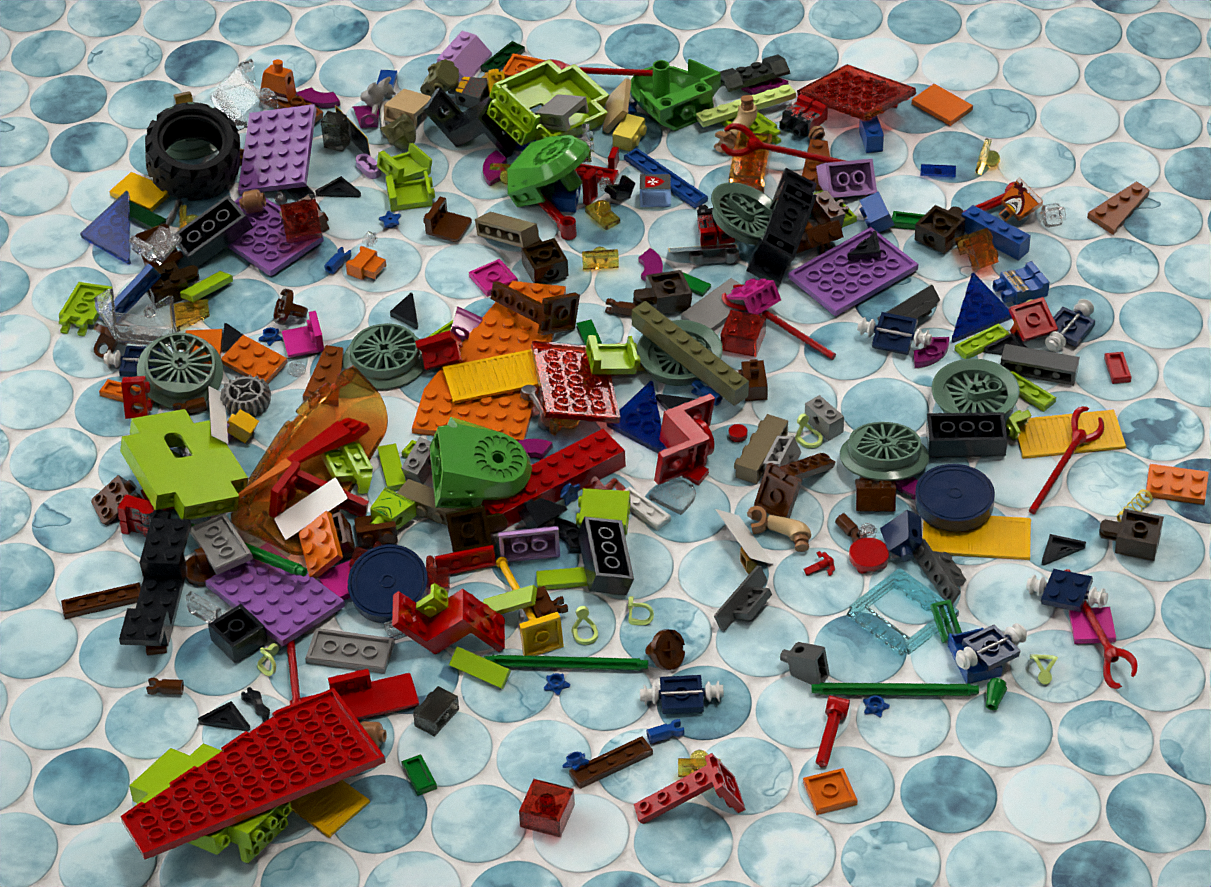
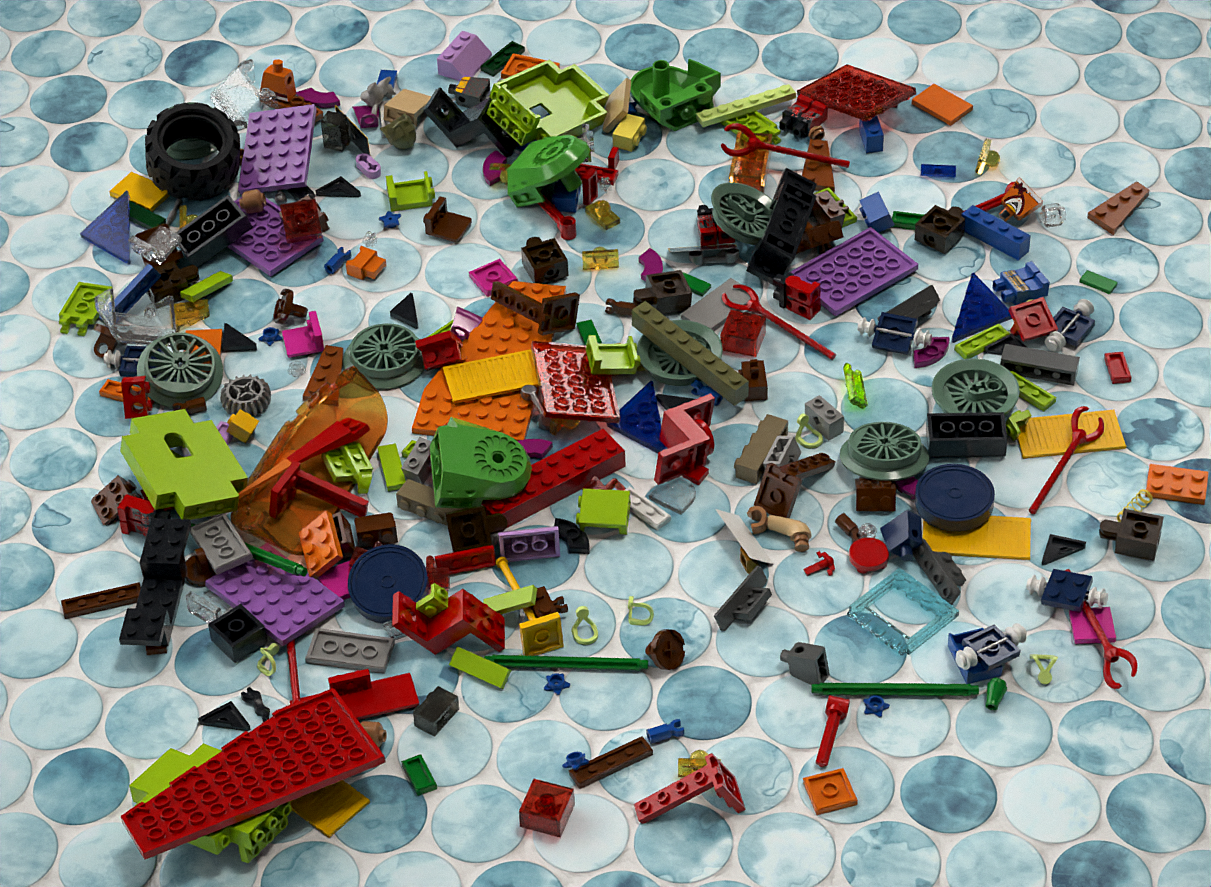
(166, 686): reddish brown bar -> none
(183, 97): pearl gold slope -> none
(217, 415): white sticker -> none
(254, 358): orange plate -> none
(310, 508): white sticker -> none
(392, 507): lime torso -> none
(405, 165): lime panel -> none
(441, 74): olive piece -> none
(493, 76): yellow bracket -> none
(507, 229): dark tan brick -> none
(540, 512): black slope -> none
(560, 108): light grey panel -> none
(561, 578): lime tile -> none
(569, 493): blue plate -> none
(605, 556): black brick -> none
(622, 190): black bracket -> none
(629, 72): red piece -> none
(655, 190): piece -> none
(678, 186): blue tile -> none
(681, 694): dark blue plate -> none
(738, 433): red tile -> none
(746, 116): piece -> none
(757, 72): pearl dark grey piece -> none
(757, 295): dark pink bracket -> none
(763, 86): magenta tile -> none
(797, 295): none -> red hips
(847, 178): lavender slope -> none
(855, 386): none -> clear neon green hinge
(866, 249): black tile -> none
(938, 620): green tile -> none
(978, 247): clear orange brick -> none
(1098, 282): none -> green piece

